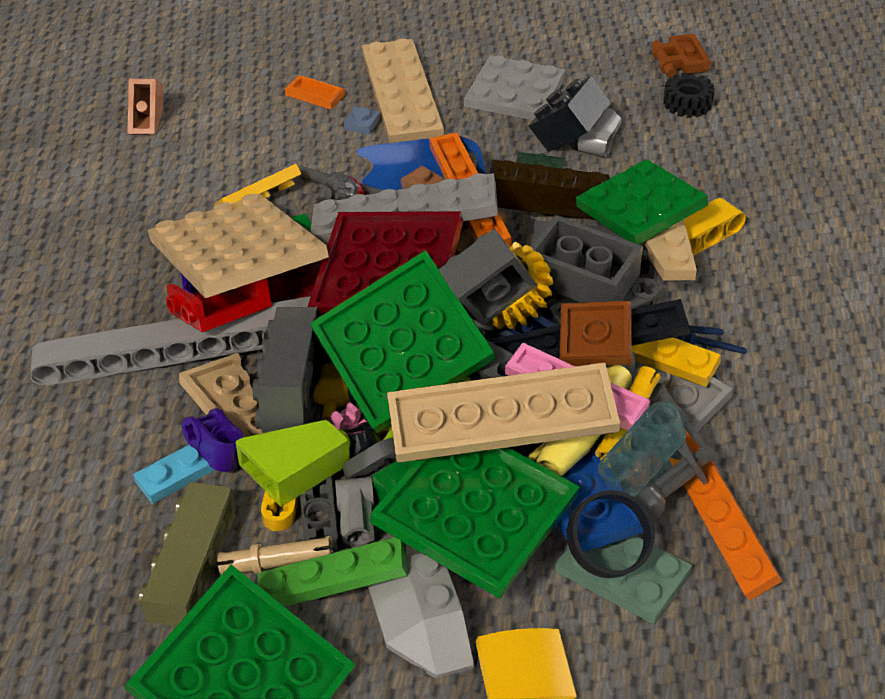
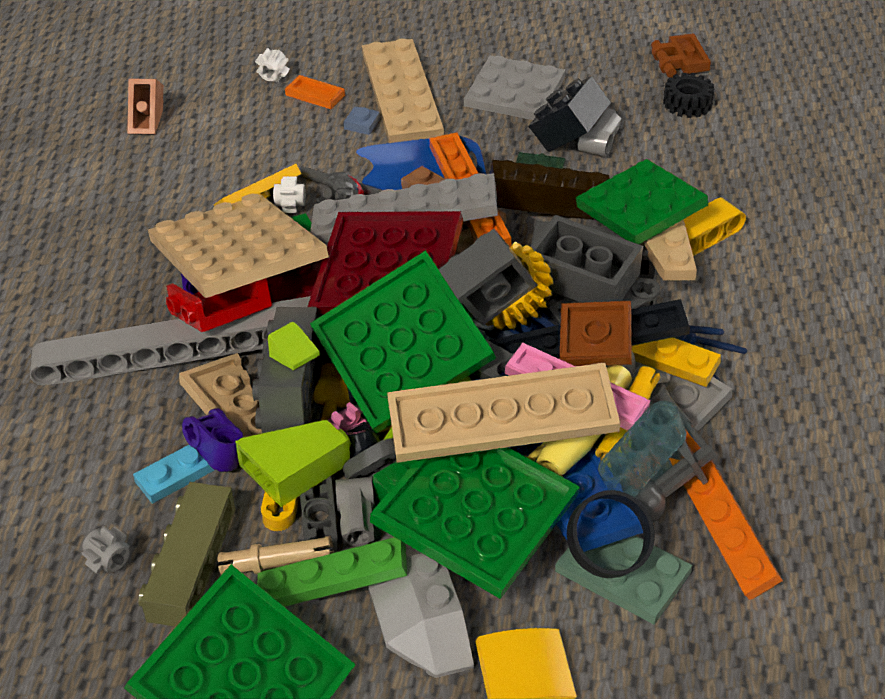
(105, 549): none -> light grey gear
(272, 65): none -> white gear
(289, 194): none -> white gear
(291, 346): none -> lime slope

